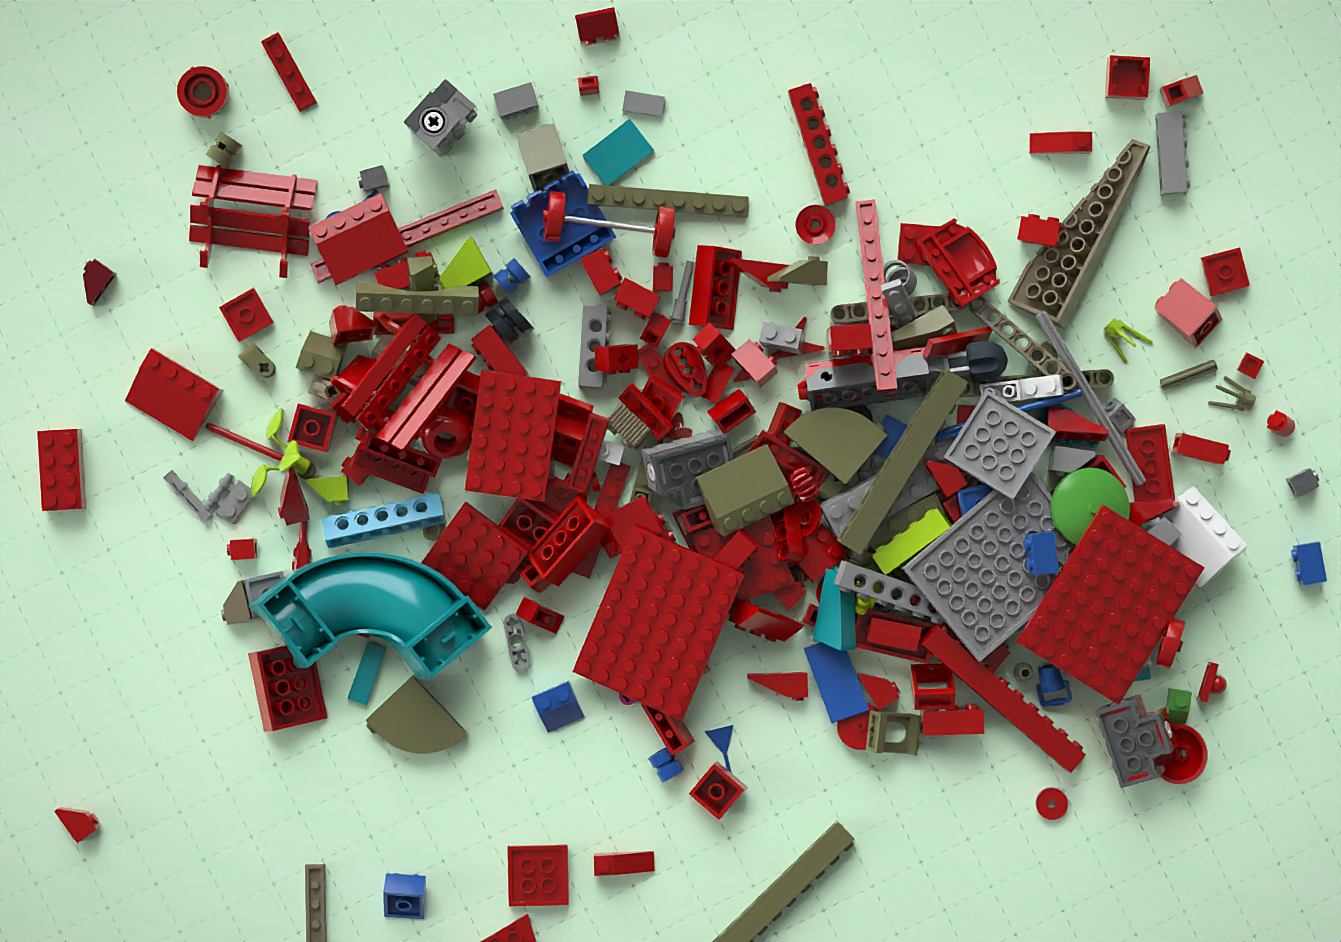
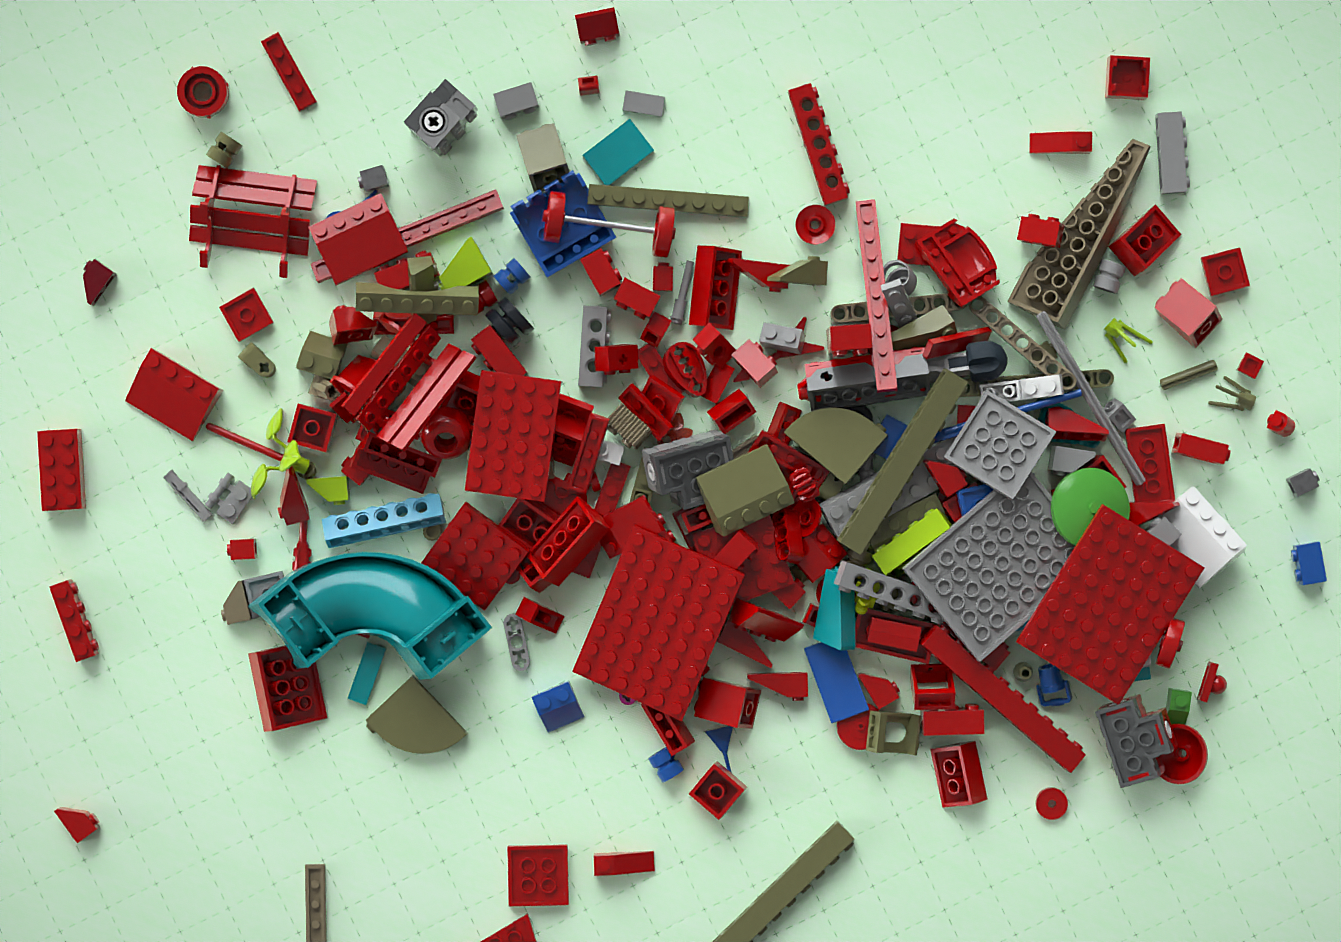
(73, 619): none -> red brick
(404, 896): blue slope -> none
(727, 703): none -> red slope
(742, 643): none -> red slope
(959, 774): none -> red slope
(1041, 553): blue brick -> none
(1109, 276): none -> light grey wheel
(1144, 240): none -> red slope
(1181, 91): red slope -> none

